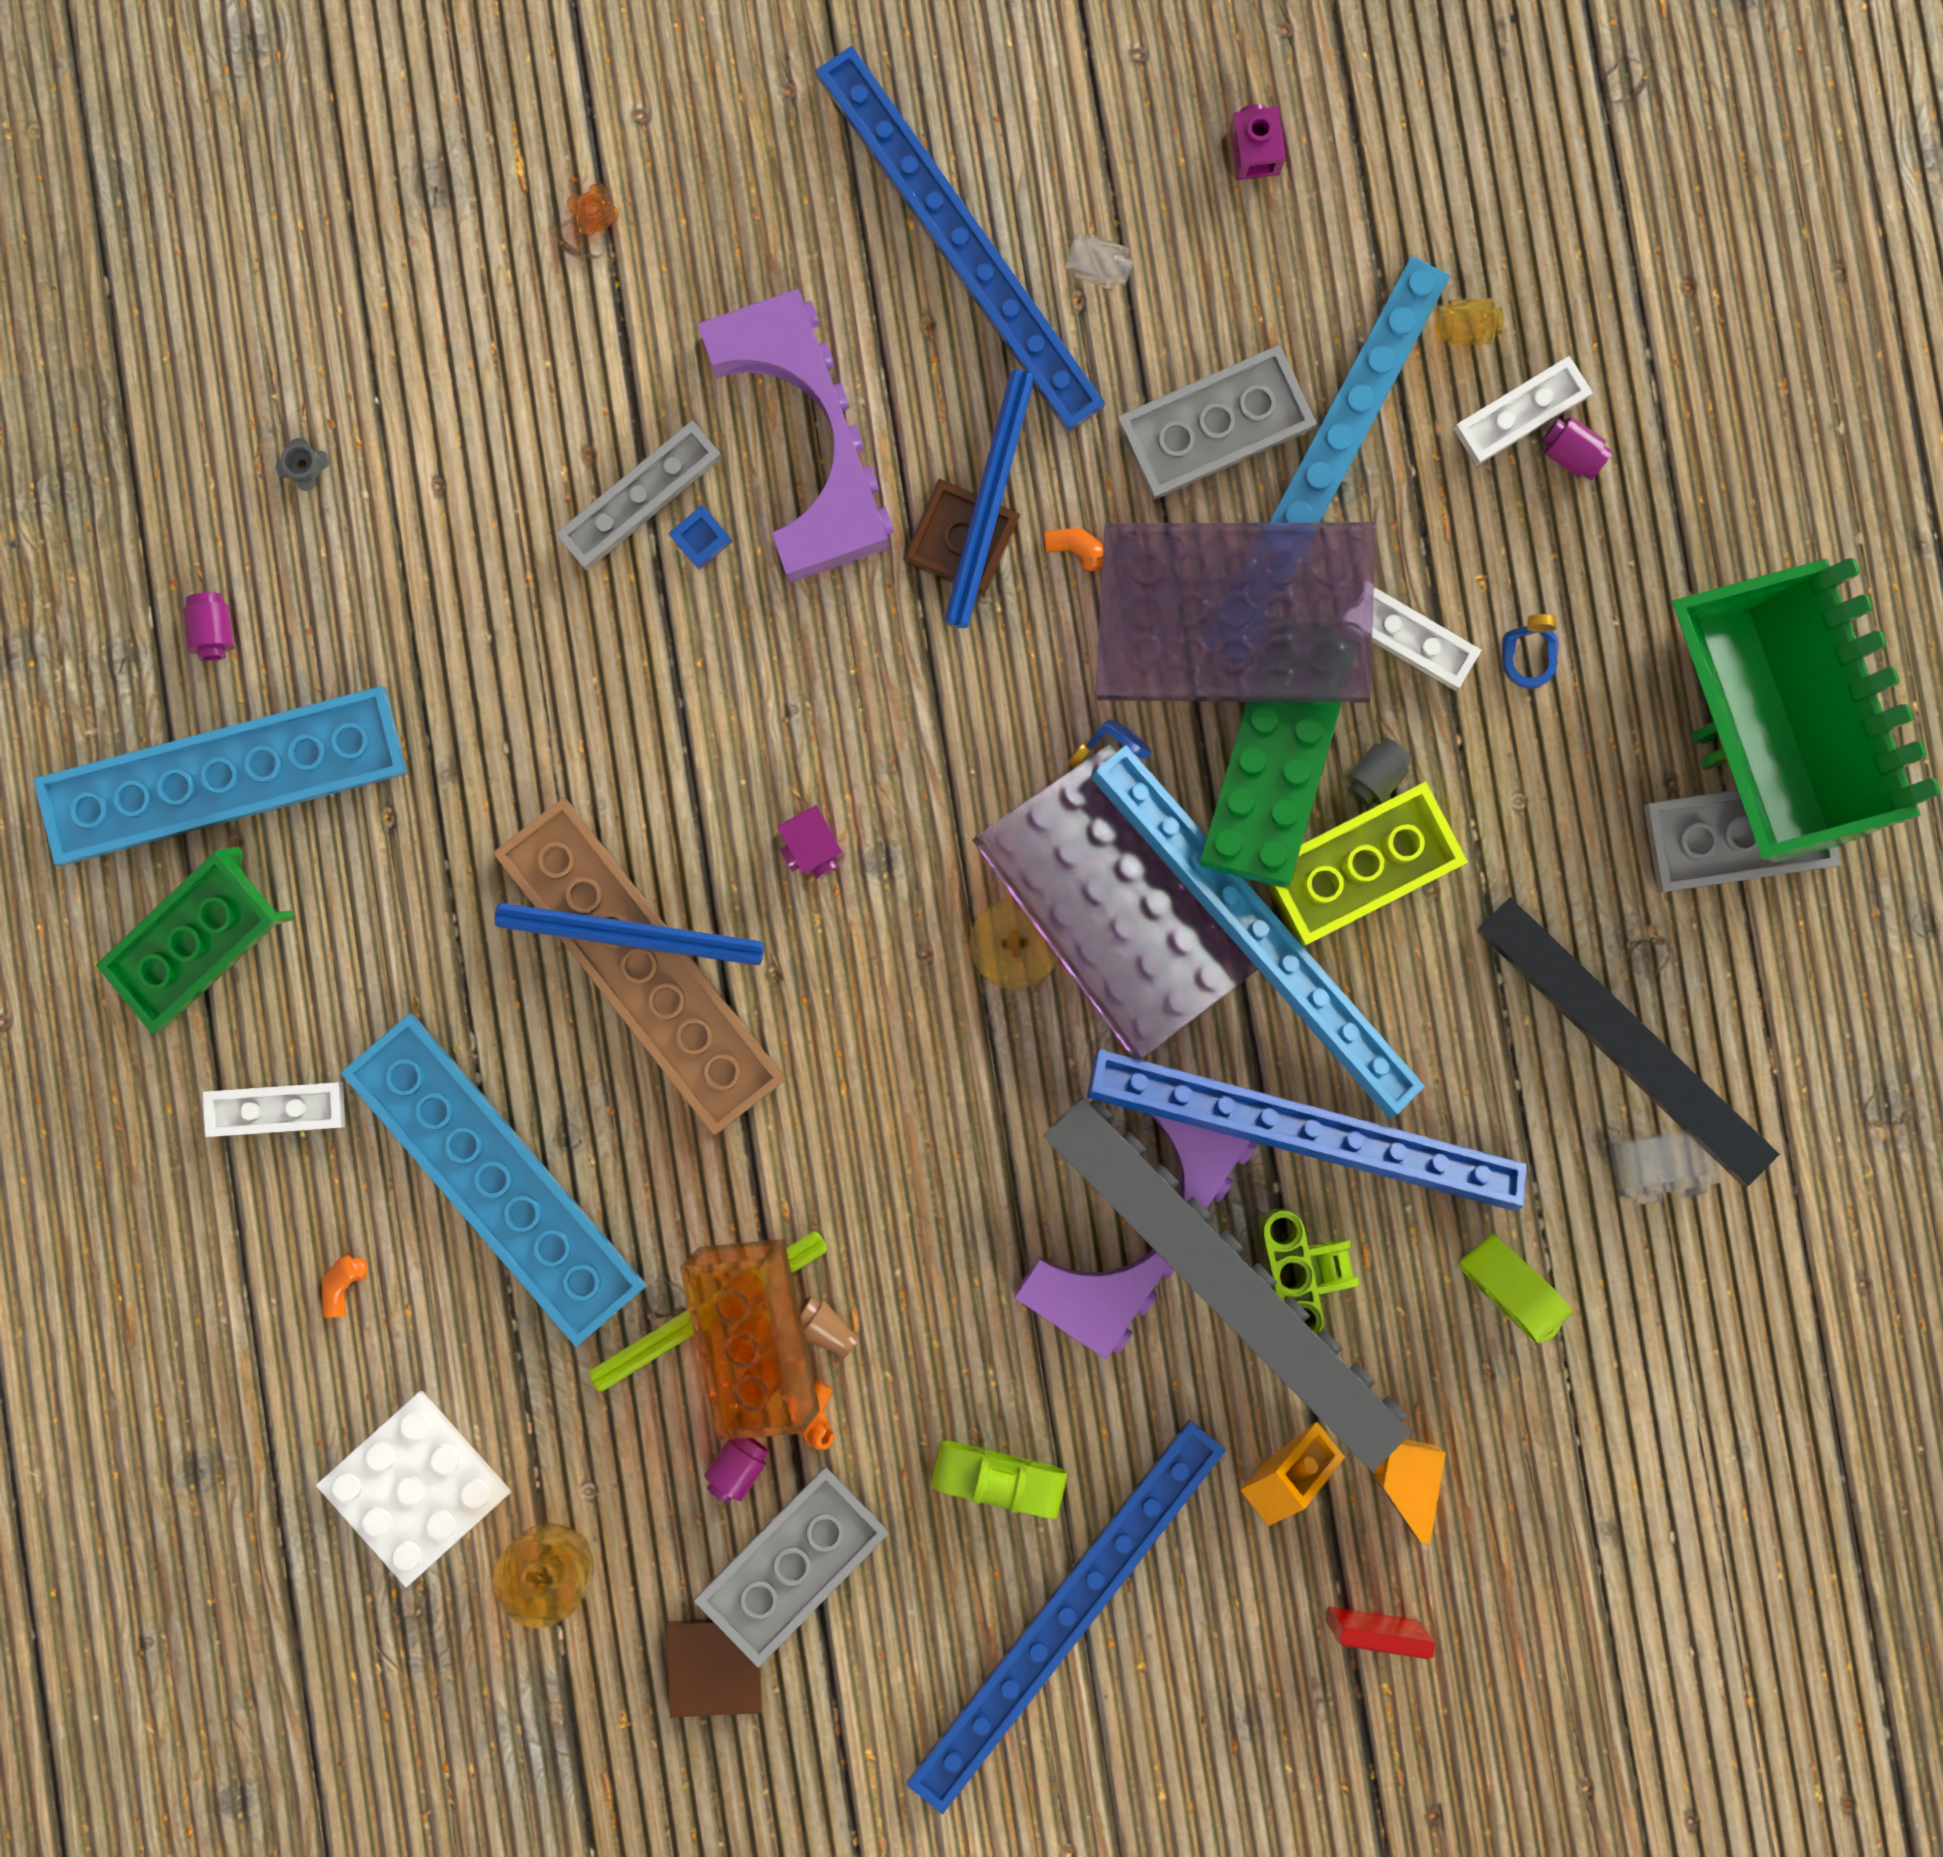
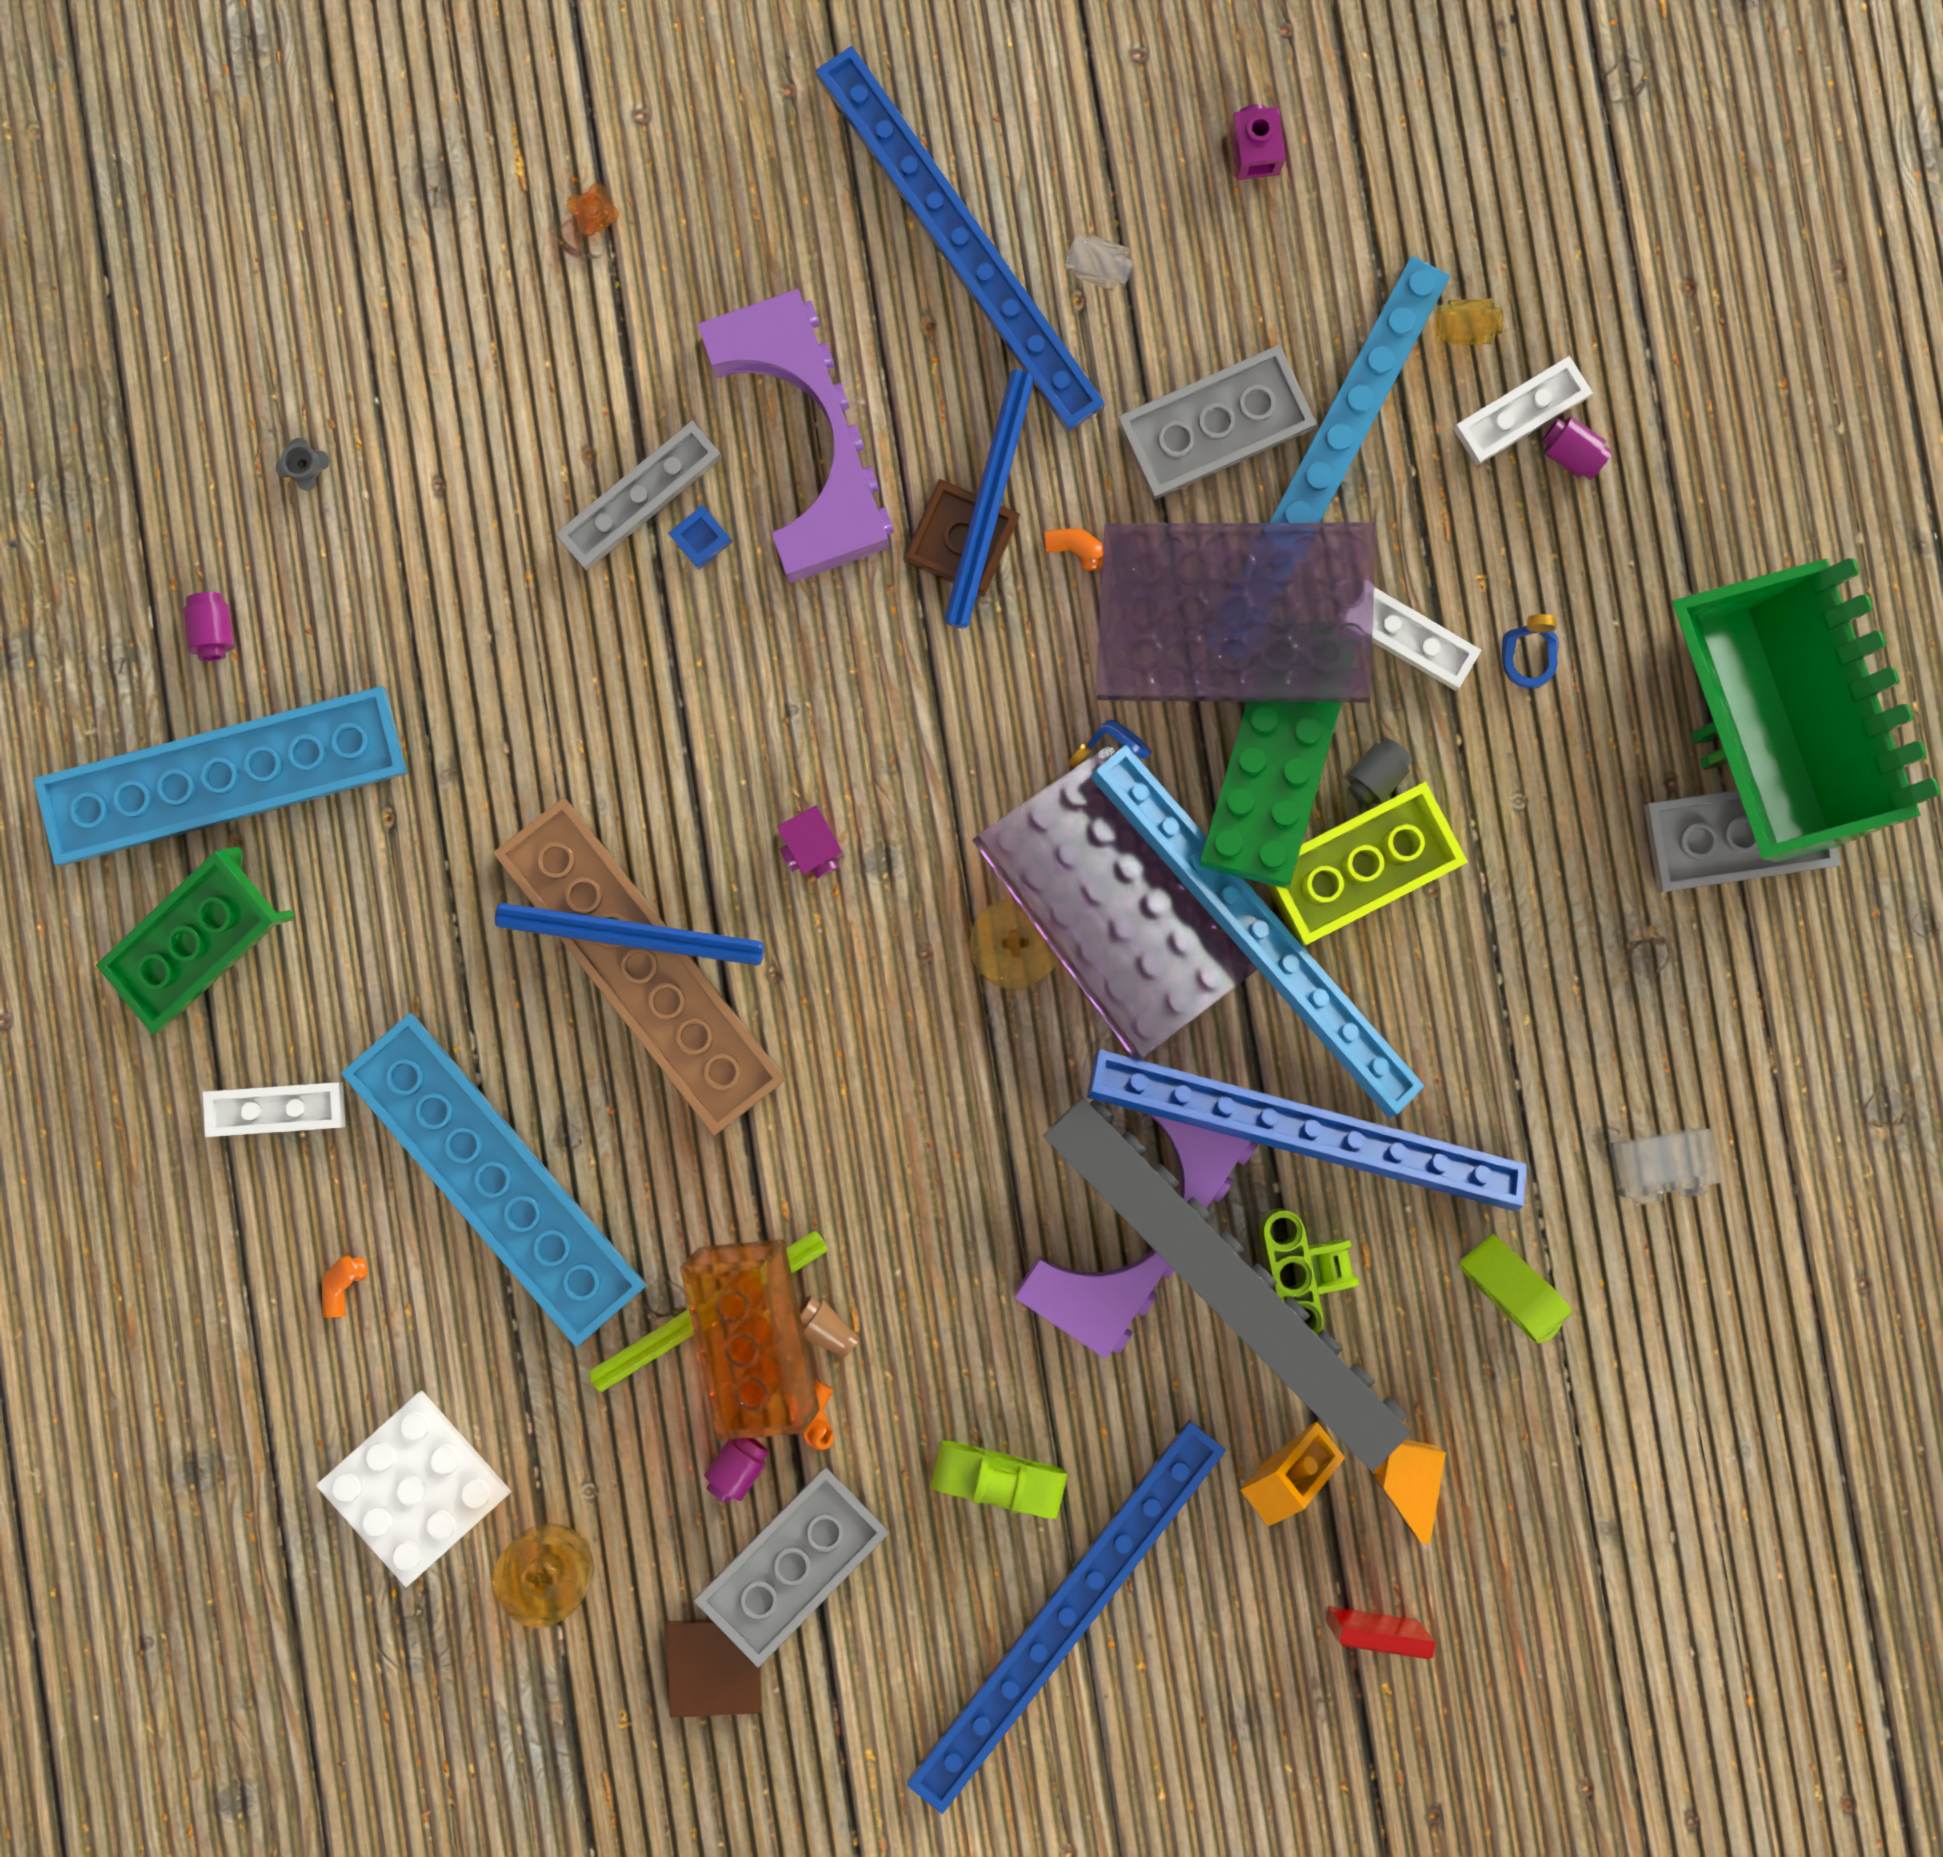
(1628, 1043): black tile -> none

